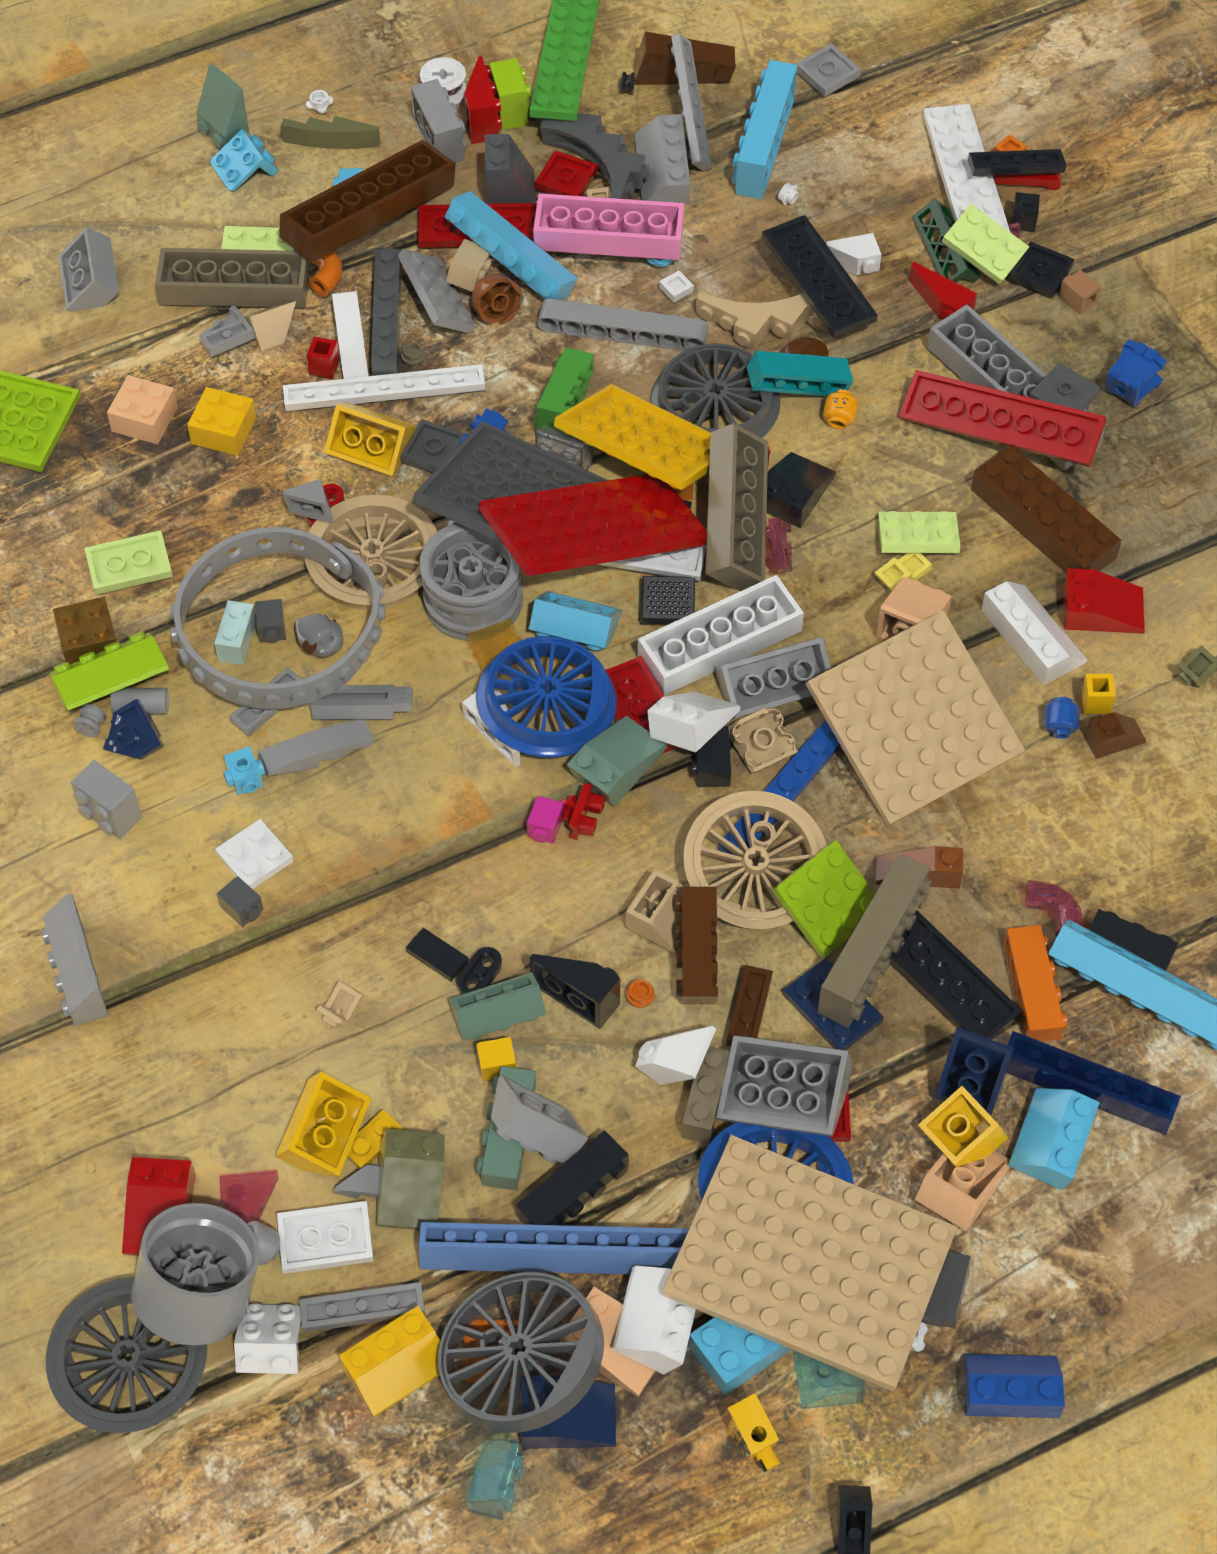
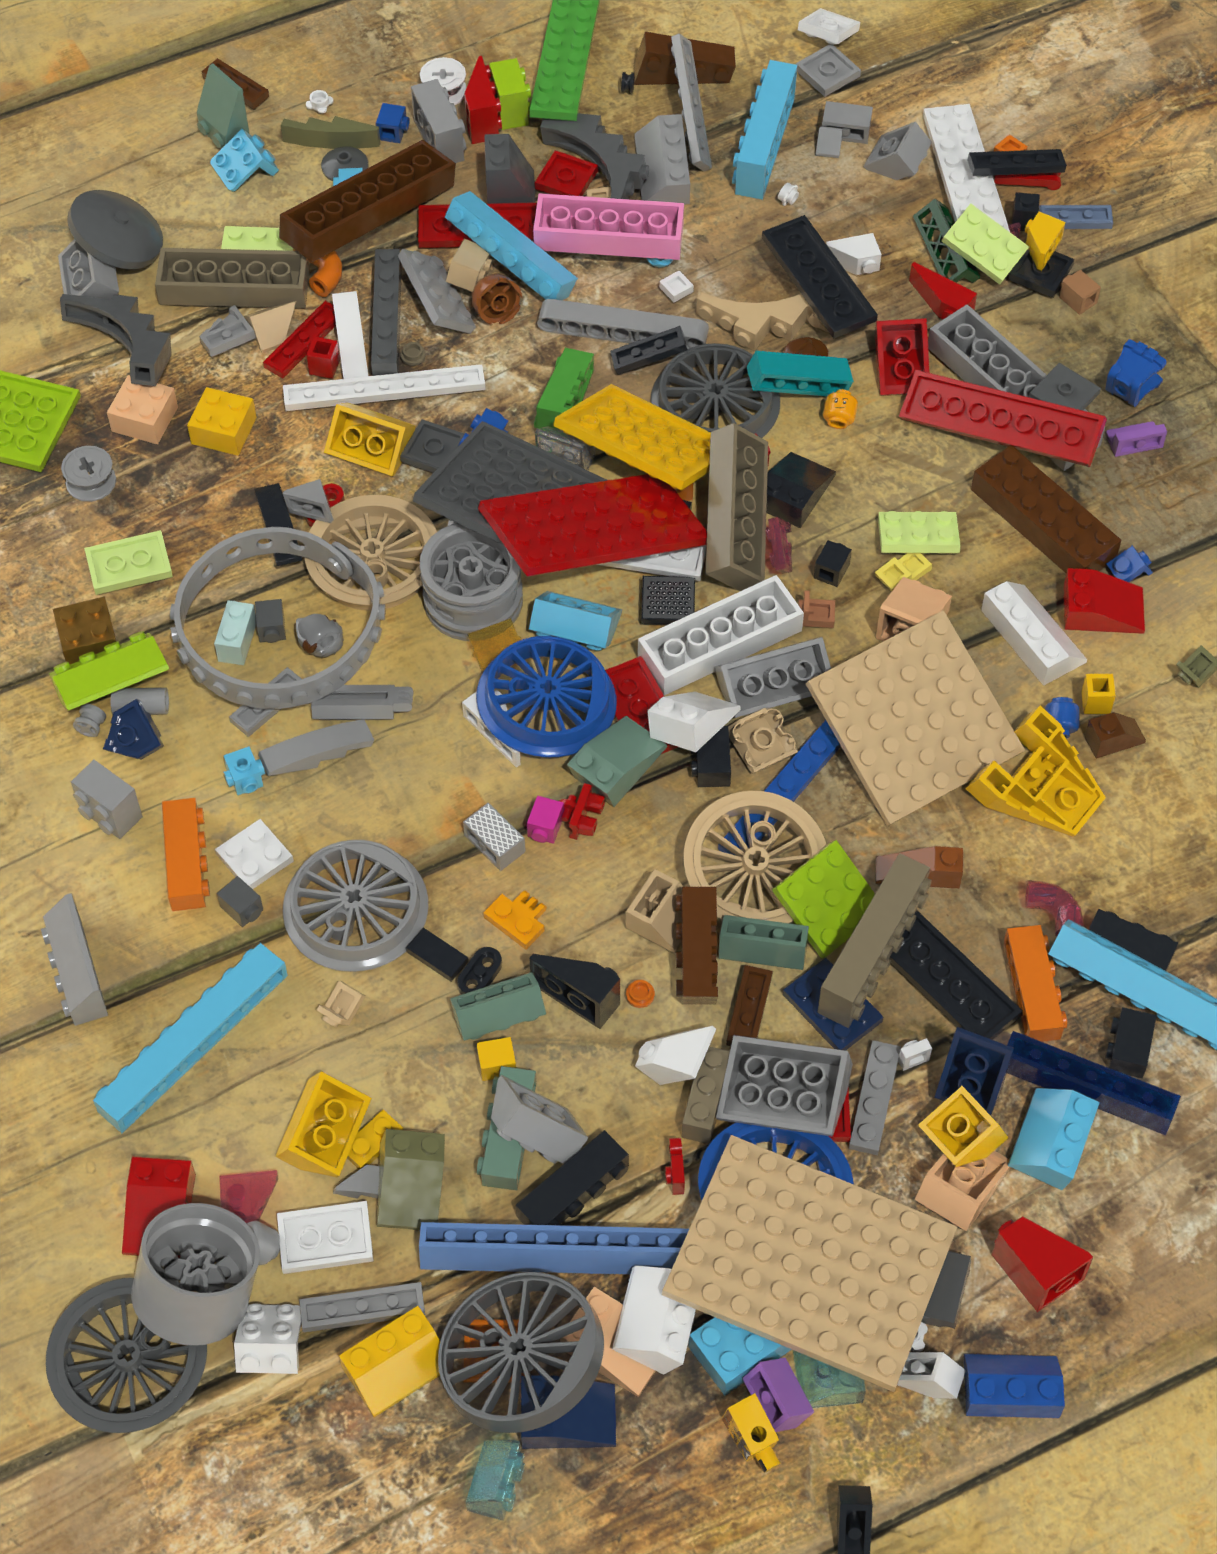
(79, 482): none -> light grey piece
(115, 229): none -> dark grey dish
(122, 320): none -> dark grey arch
(184, 854): none -> orange brick
(190, 1037): none -> medium azure brick
(253, 92): none -> reddish brown plate
(275, 514): none -> black slope
(296, 346): none -> red tile
(343, 158): none -> dark grey dish
(353, 903): none -> light grey piece
(392, 122): none -> blue brick
(494, 836): none -> light grey panel
(517, 918): none -> light orange hinge
(648, 350): none -> black plate
(675, 1172): none -> red plate
(763, 942): none -> sand green brick
(779, 1394): none -> medium lavender brick
(817, 611): none -> nougat bracket
(828, 26): none -> white plate
(829, 142): none -> light grey slope
(832, 563): none -> black brick
(851, 118): none -> light grey brick
(874, 1097): none -> light grey plate
(899, 152): none -> light grey slope
(899, 352): none -> red slope
(914, 1053): none -> white plate
(932, 1375): none -> white slope
(1039, 1261): none -> red slope
(1043, 237): none -> yellow slope
(1048, 786): none -> yellow wedge
(1081, 215): none -> sand blue tile
(1130, 564): none -> blue bracket
(1131, 1042): none -> black brick
(1136, 438): none -> medium lavender panel

